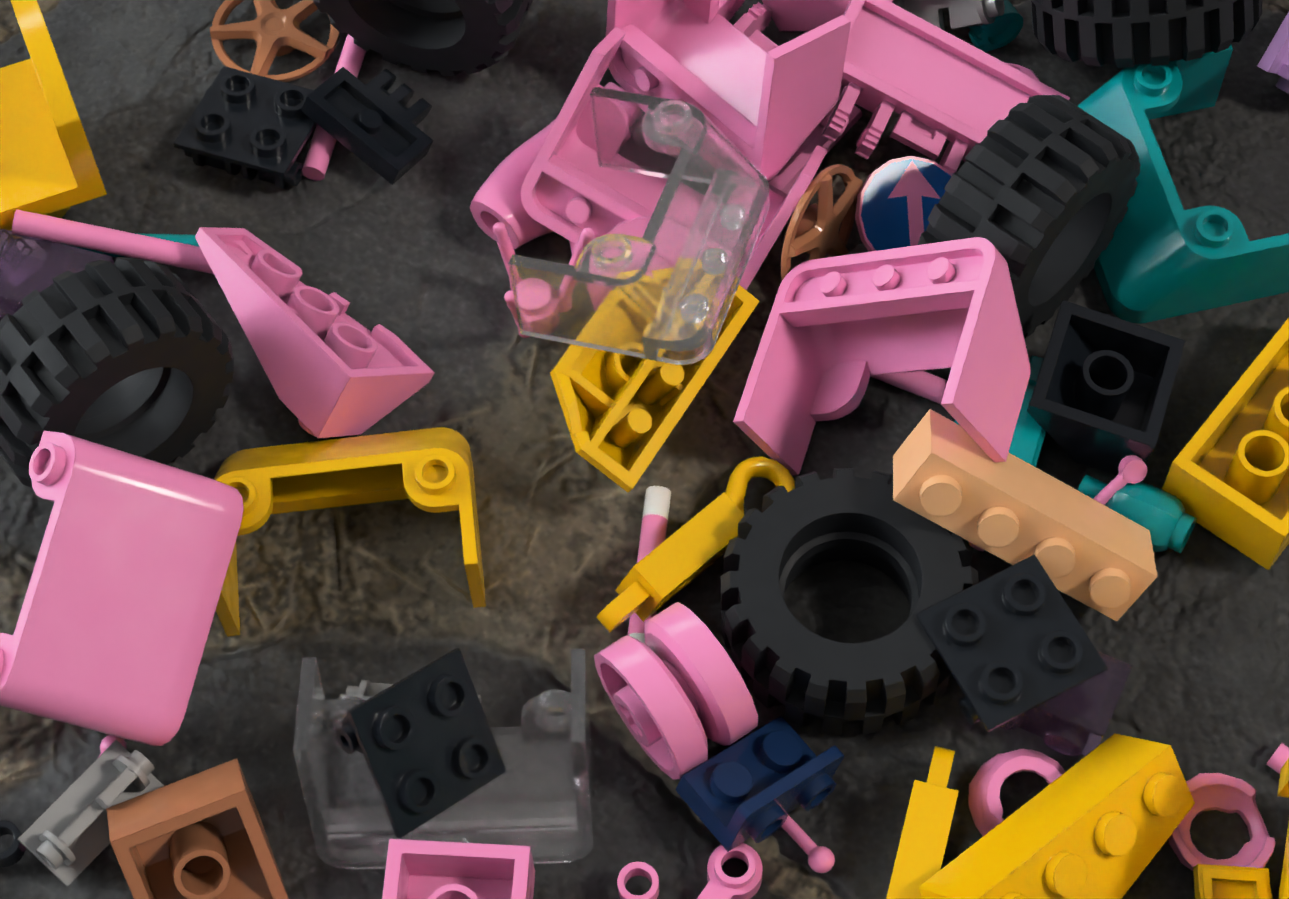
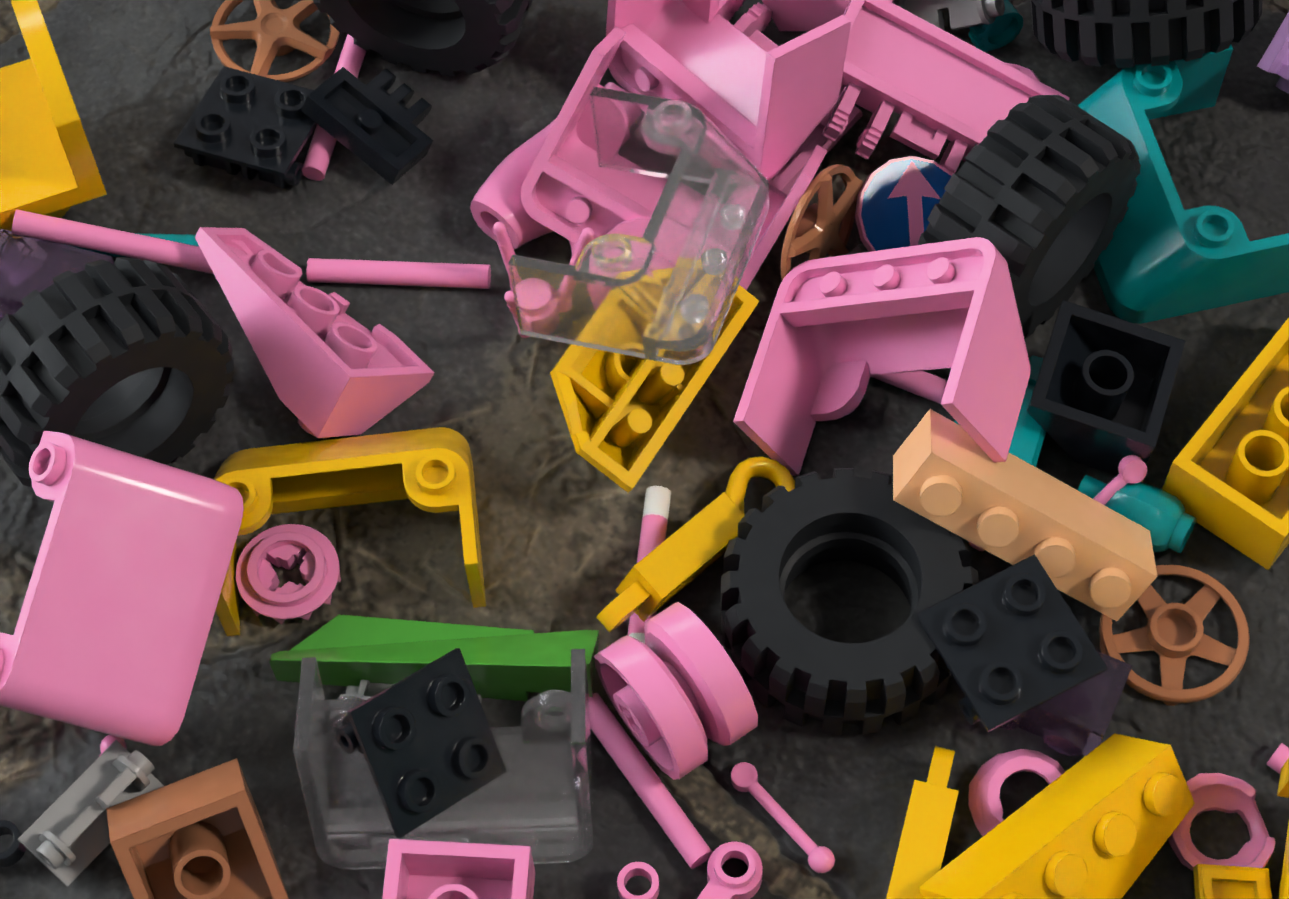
(286, 547): none -> bright pink gear
(386, 650): none -> bright green wedge
(398, 273): none -> bright pink bar
(647, 784): none -> bright pink bar
(758, 783): dark blue bracket -> none
(1177, 633): none -> nougat wheel

